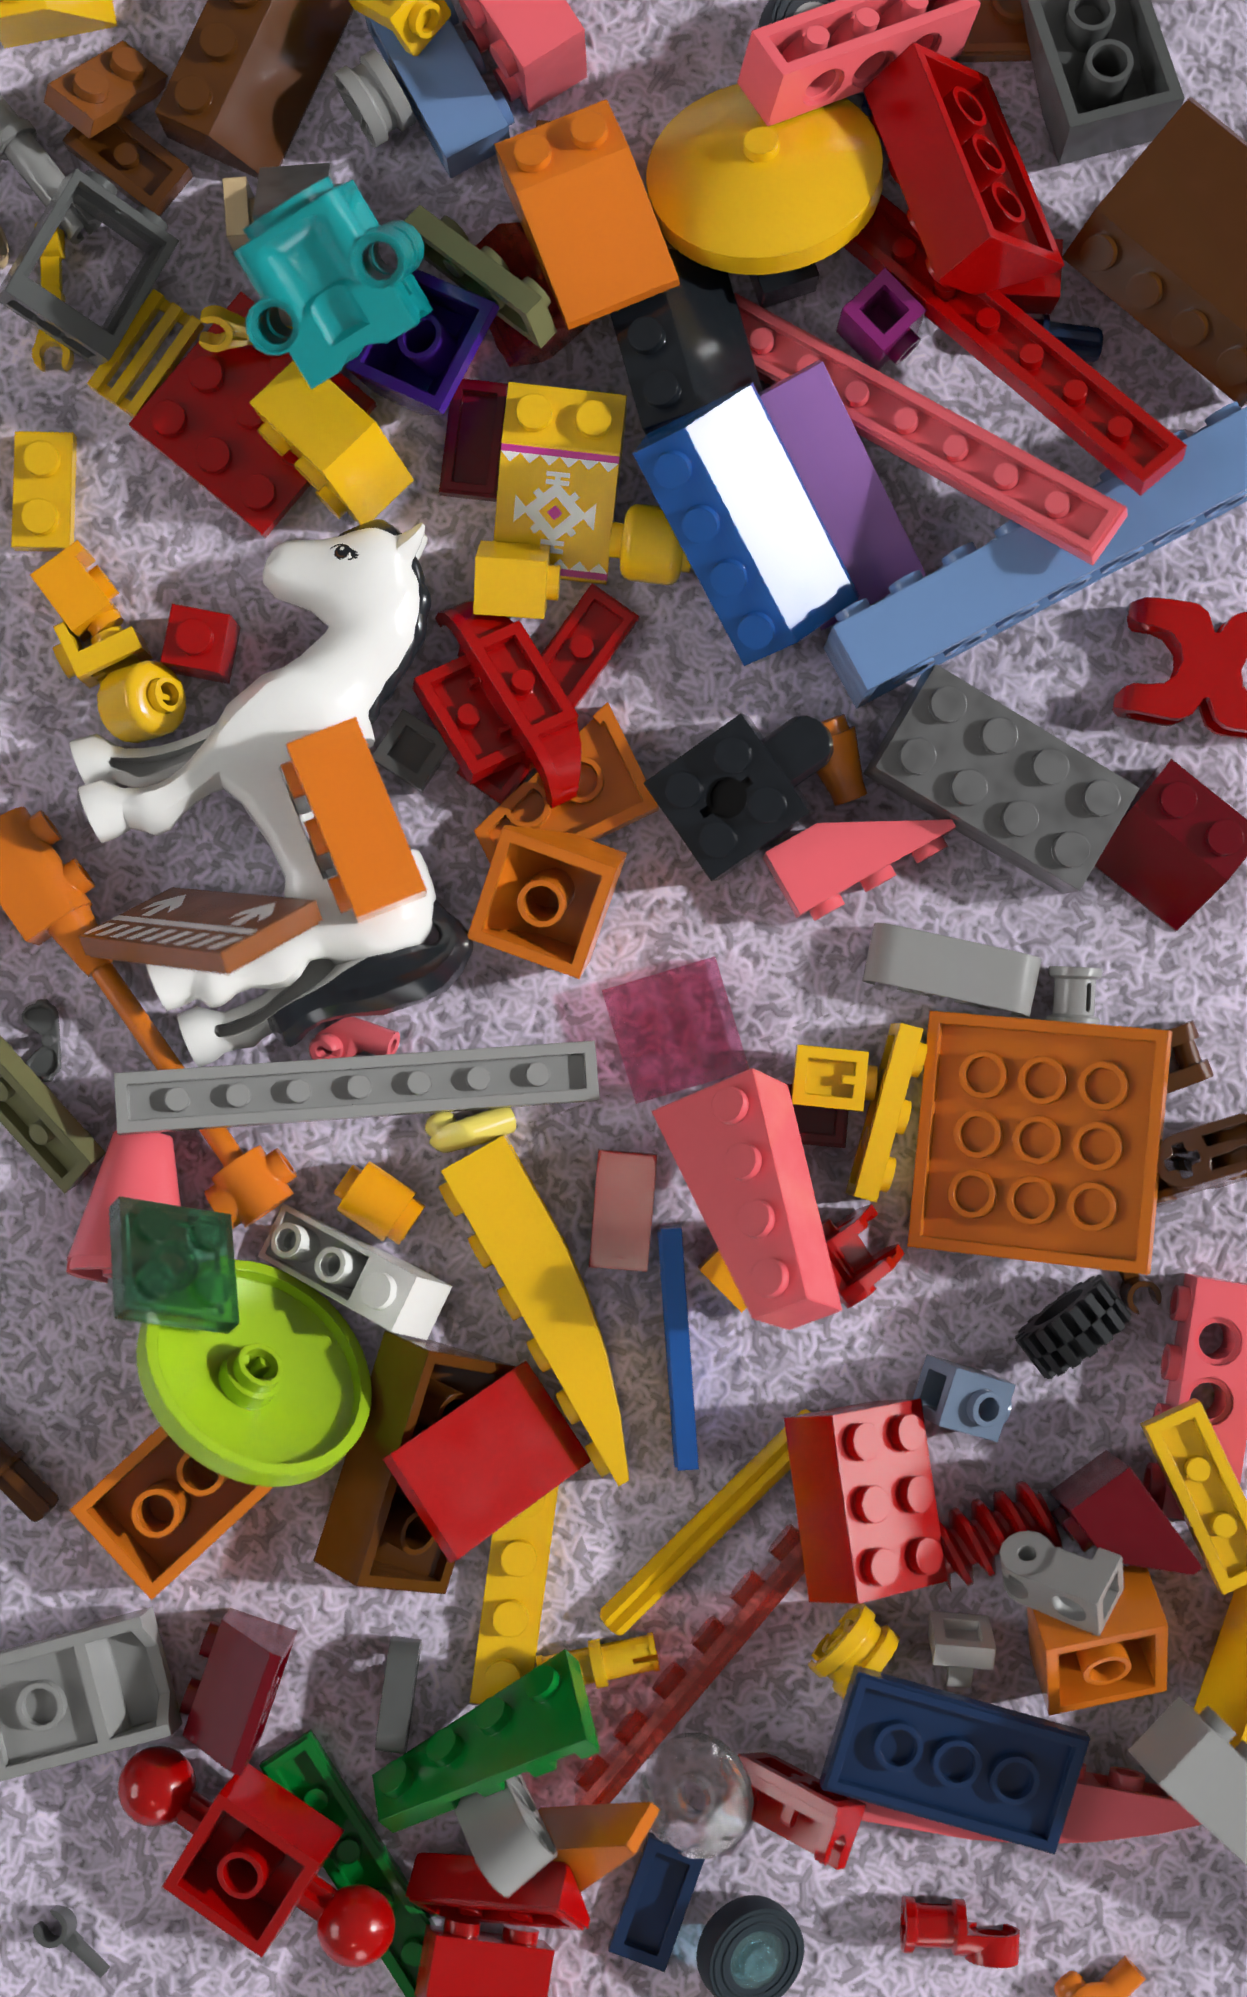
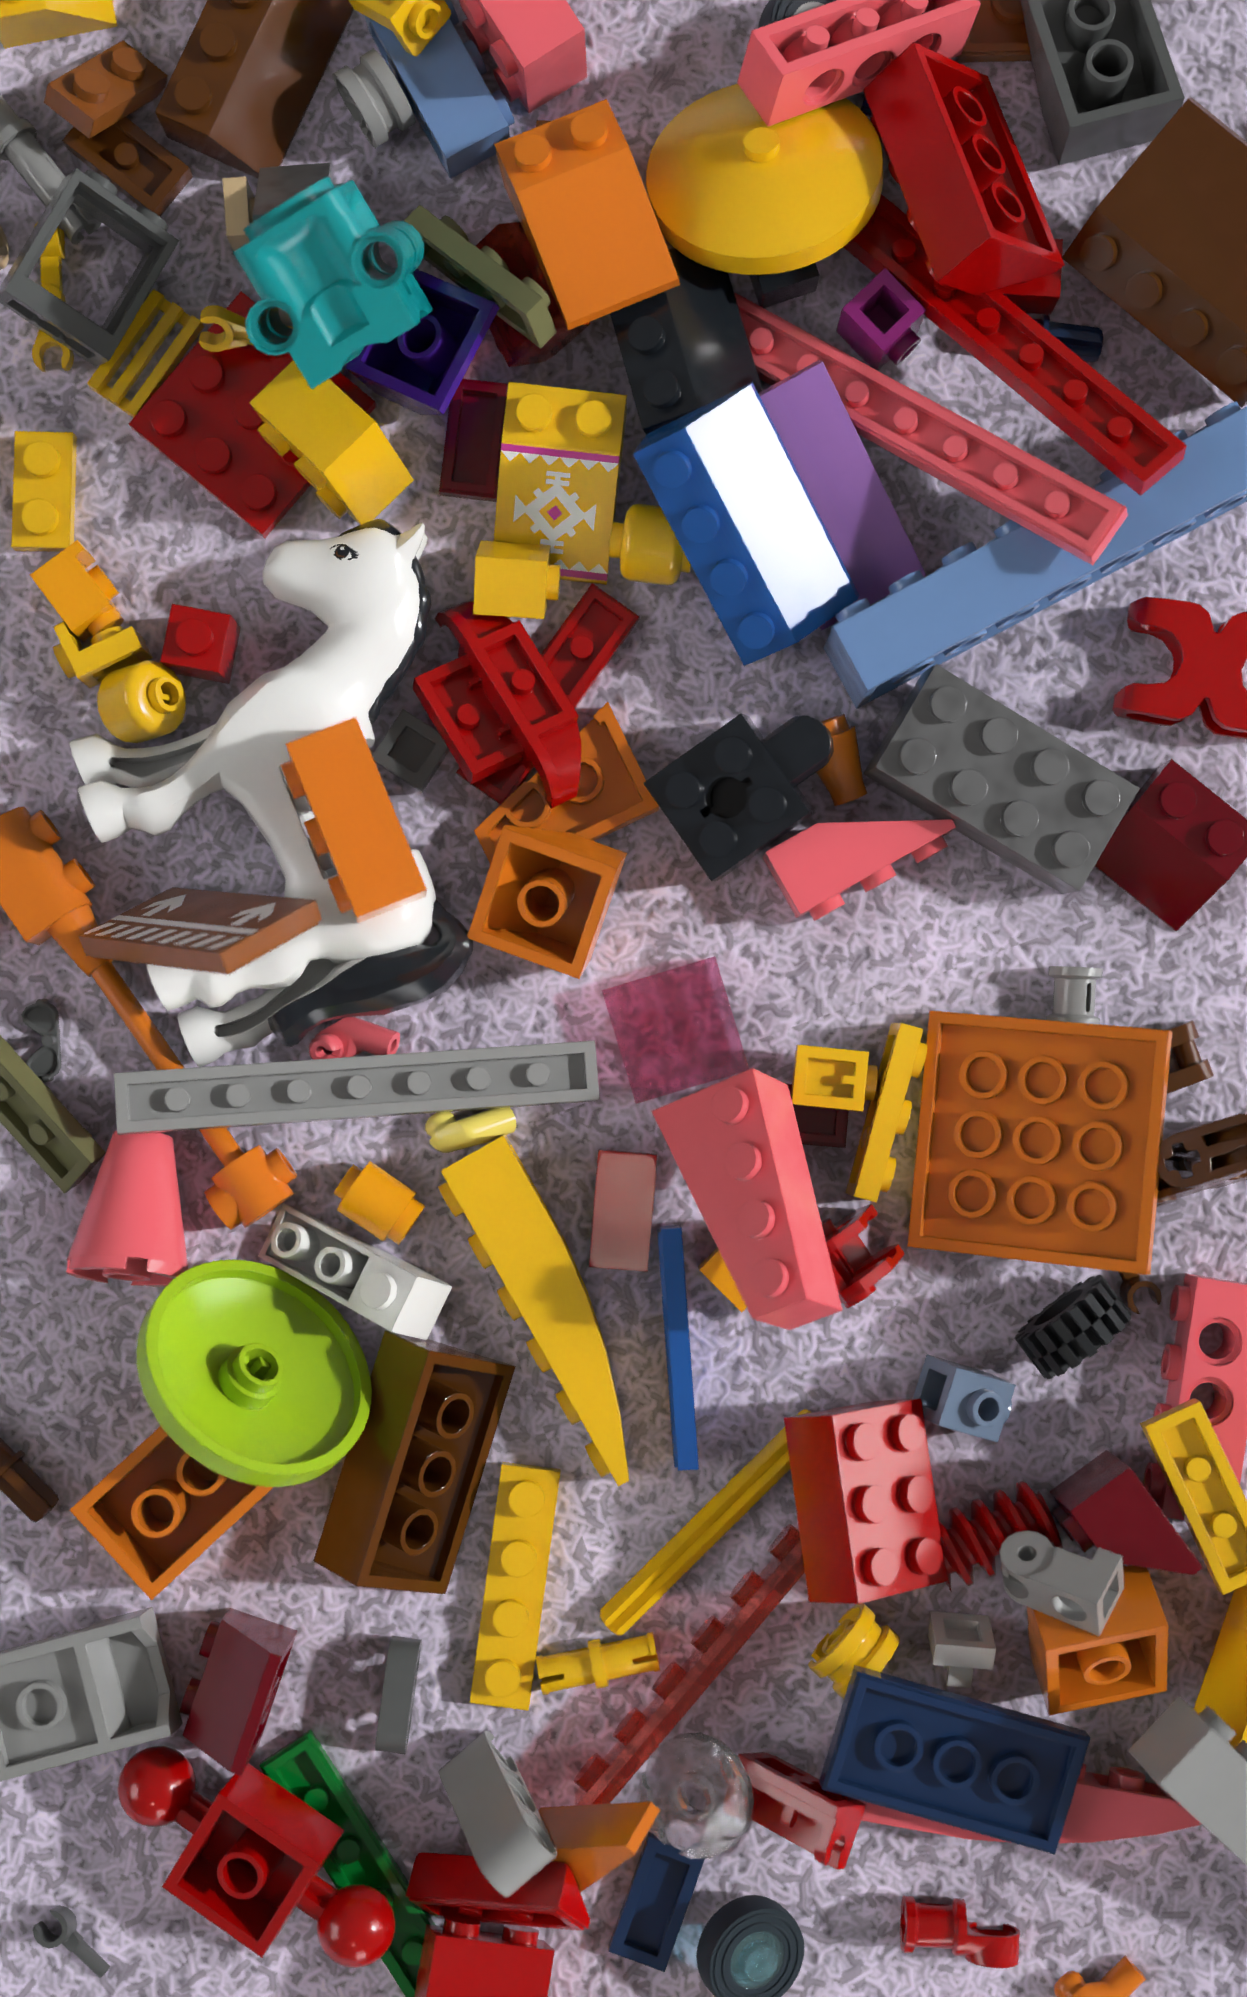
(173, 1266): clear green plate -> none
(487, 1461): red tile -> none
(505, 1736): green wing -> none
(952, 969): light grey beam -> none

